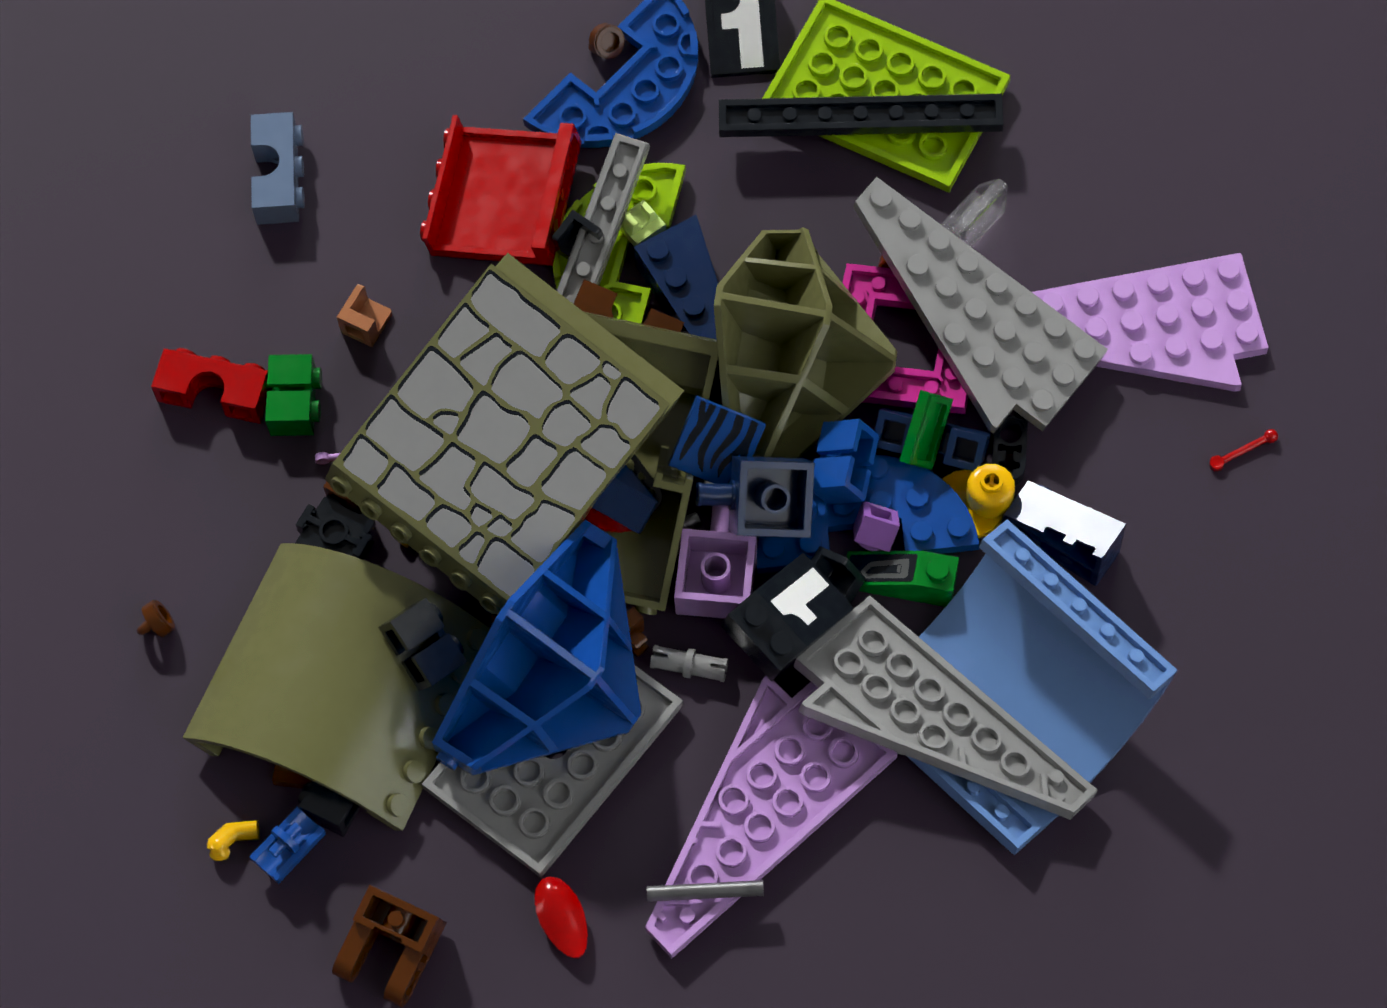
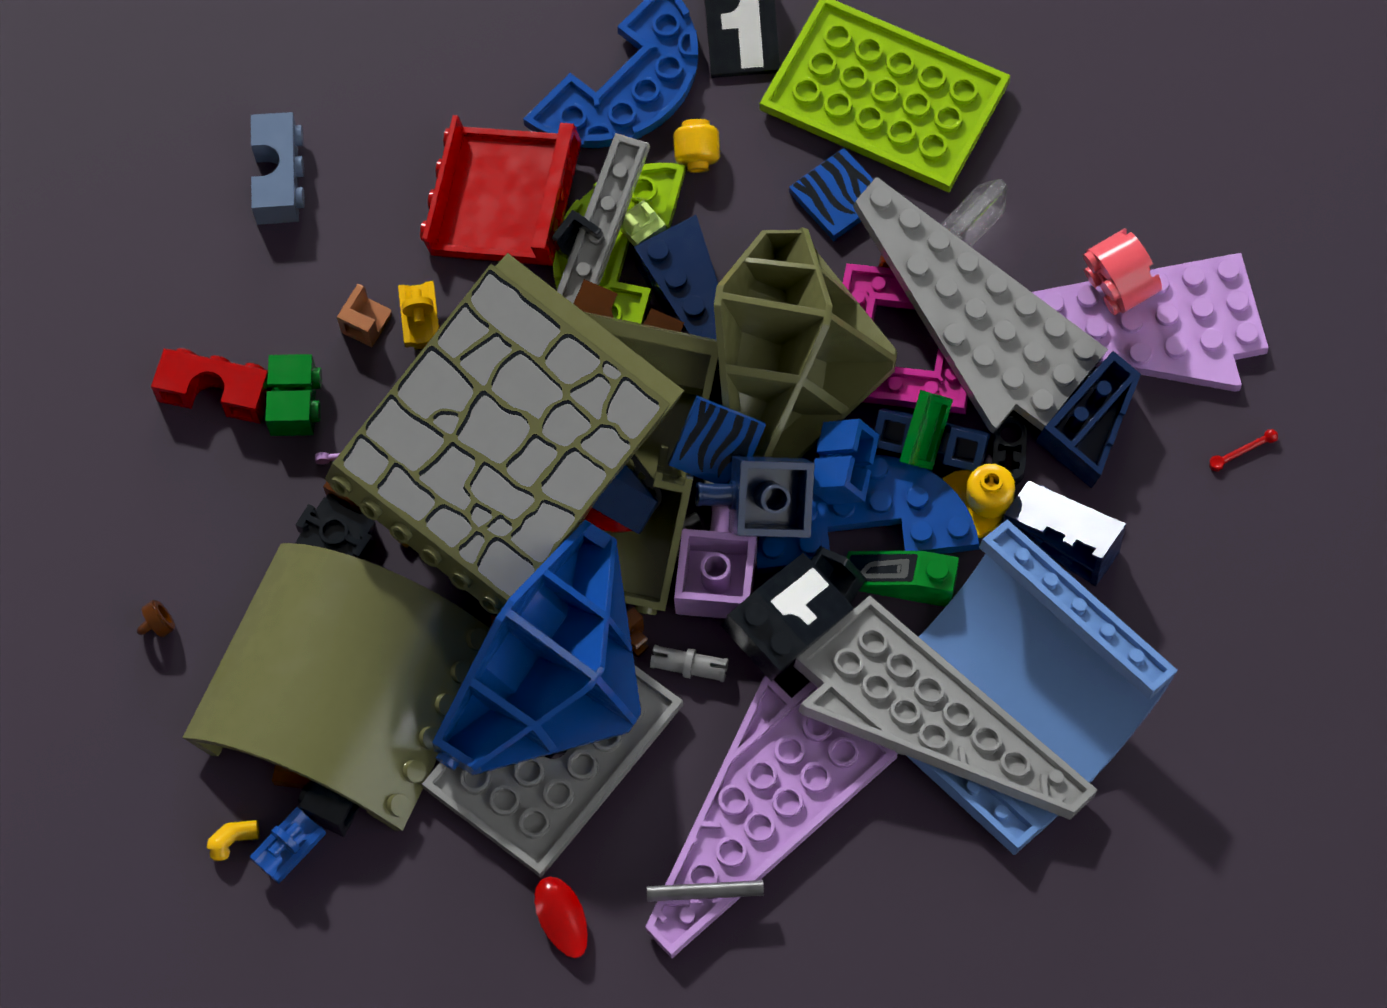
(398, 921): reddish brown brick -> none
(418, 313): none -> yellow hips
(433, 660): black piece -> none
(606, 41): reddish brown tile -> none
(696, 145): none -> yellow head
(831, 191): none -> blue tile
(860, 115): black plate -> none
(875, 527): medium lavender plate -> none
(1090, 419): none -> dark blue wedge
(1121, 271): none -> coral brick

